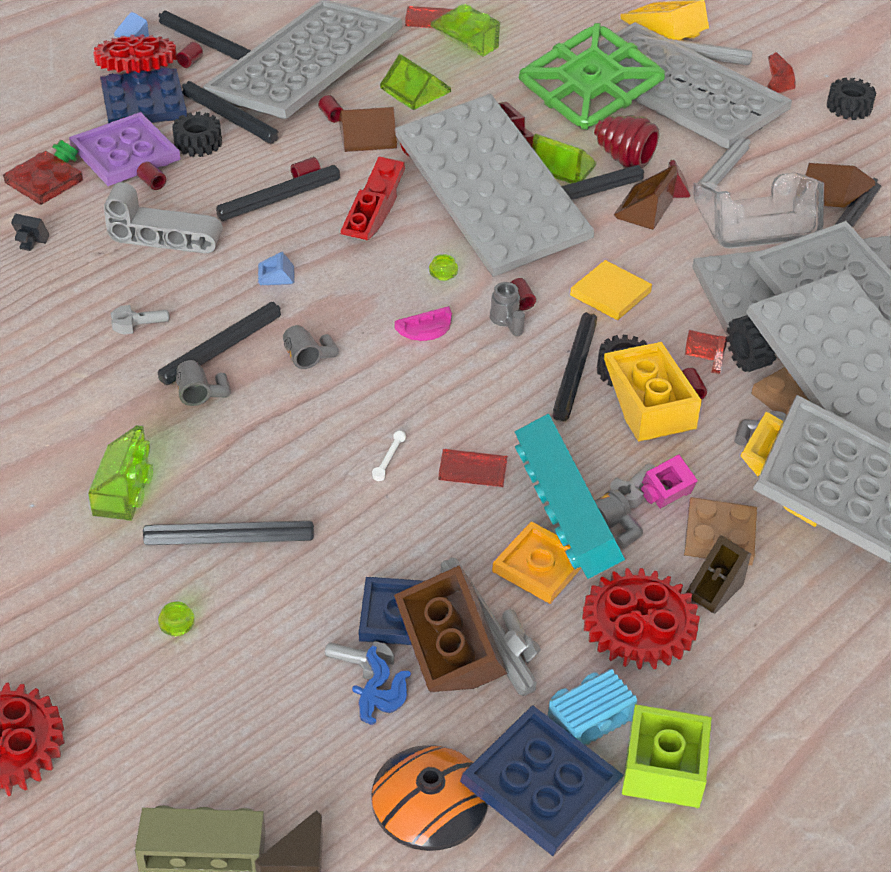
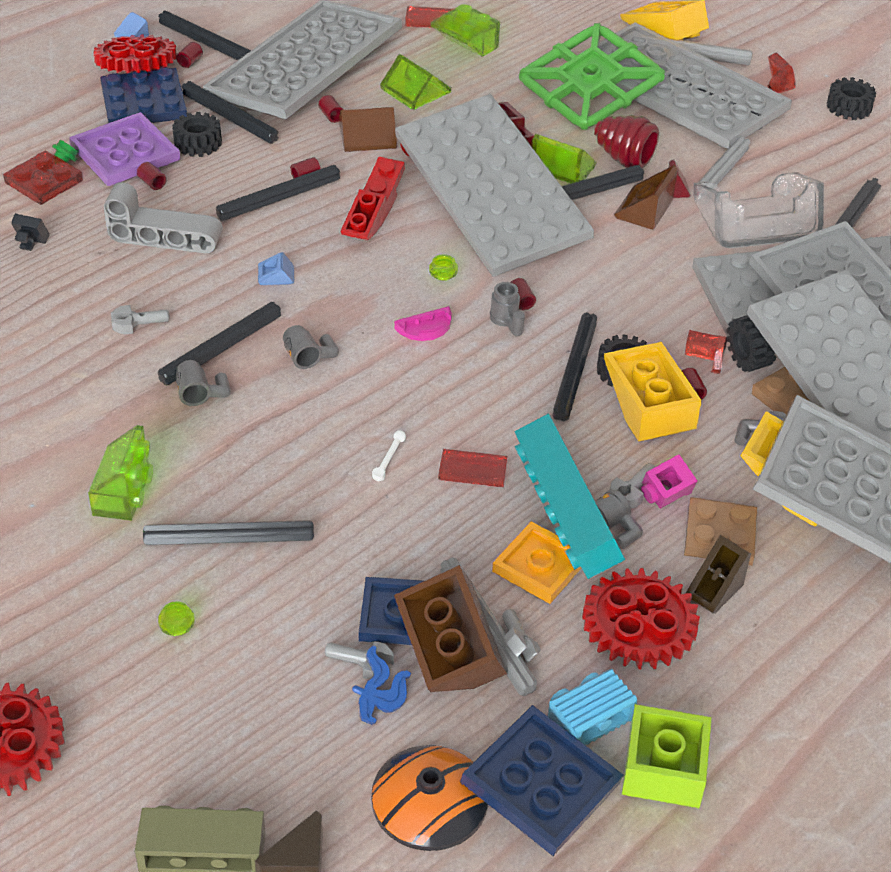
(611, 290): yellow tile -> none
(841, 182): reddish brown slope -> none

